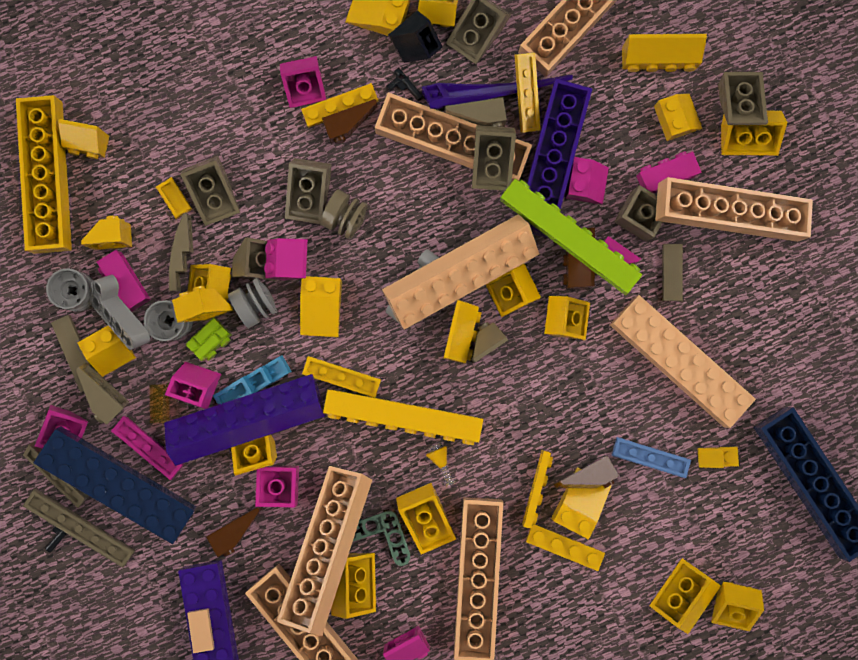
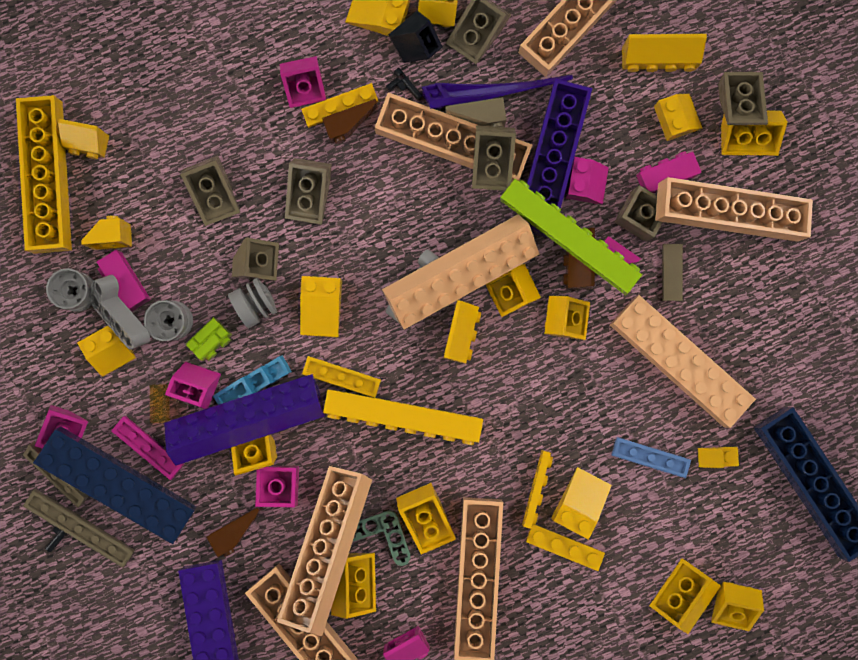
(68, 338): dark tan tile -> none
(100, 394): dark tan slope -> none
(174, 198): yellow tile -> none
(181, 246): dark tan slope -> none
(200, 305): yellow slope -> none
(200, 630): light nougat tile -> none
(210, 277): yellow slope -> none
(286, 259): dark pink slope -> none
(341, 213): dark tan wheel -> none
(438, 456): piece -> none
(487, 340): dark tan slope -> none
(527, 92): yellow plate -> none
(593, 476): slope -> none

